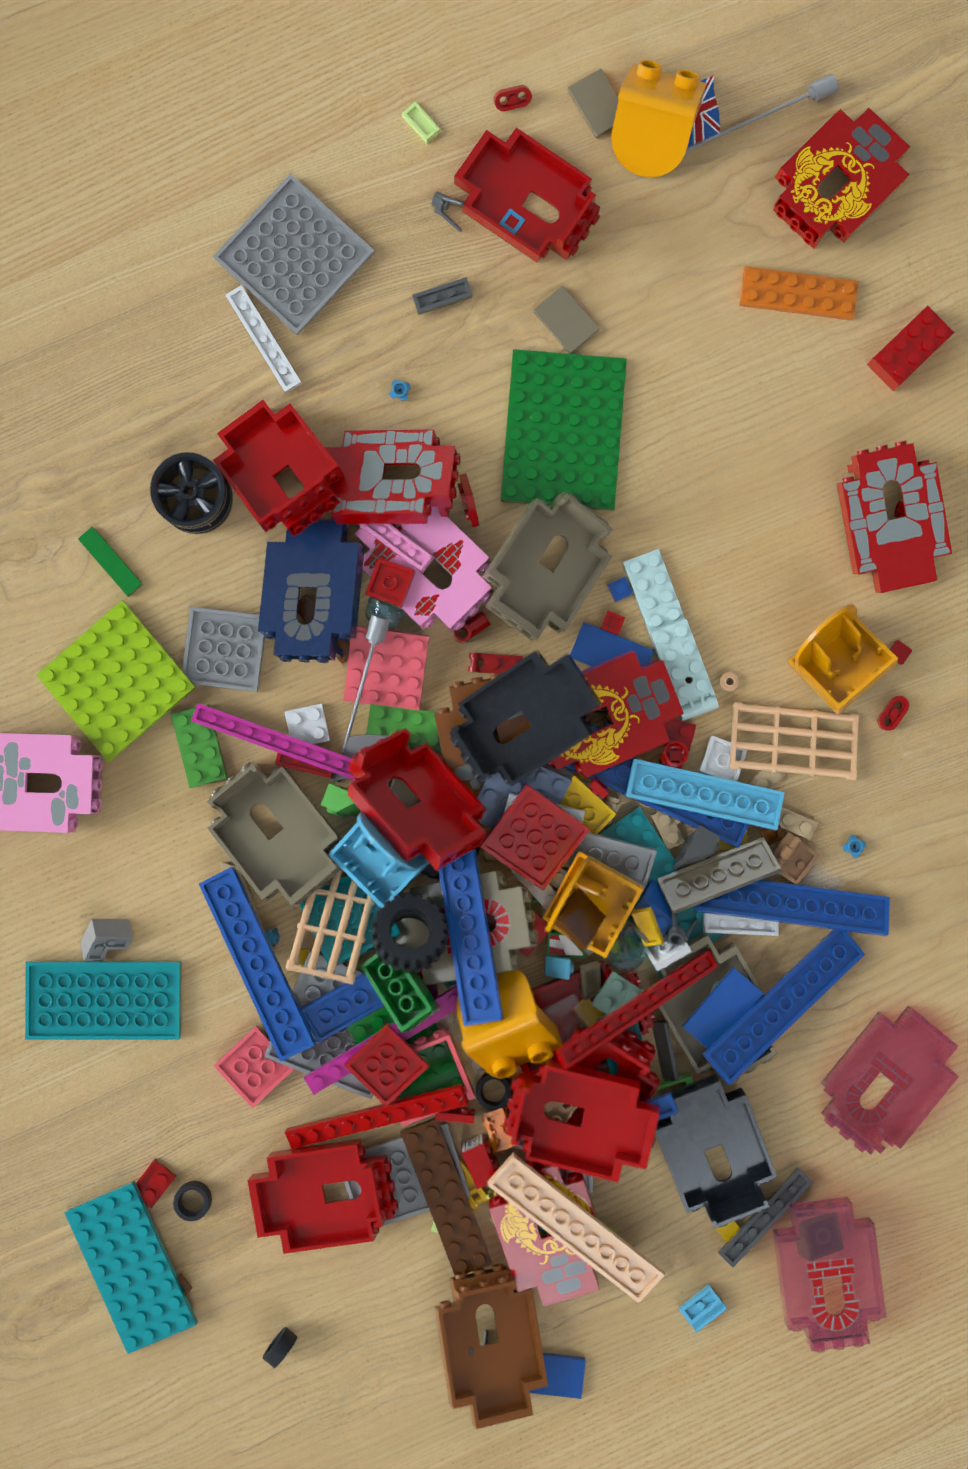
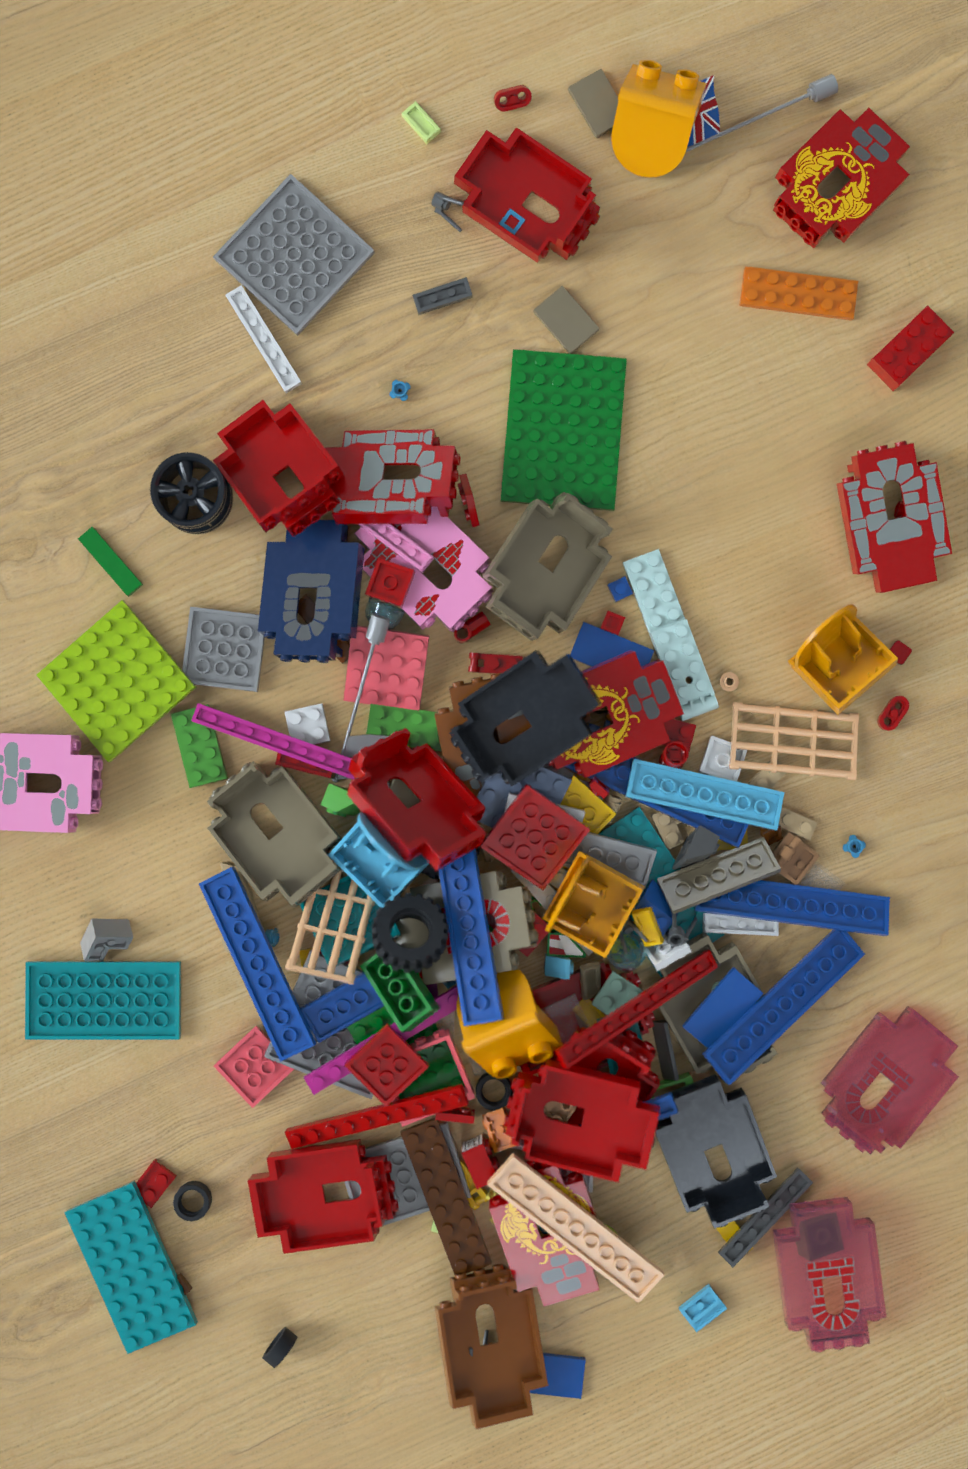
(580, 919): reddish brown tile -> none

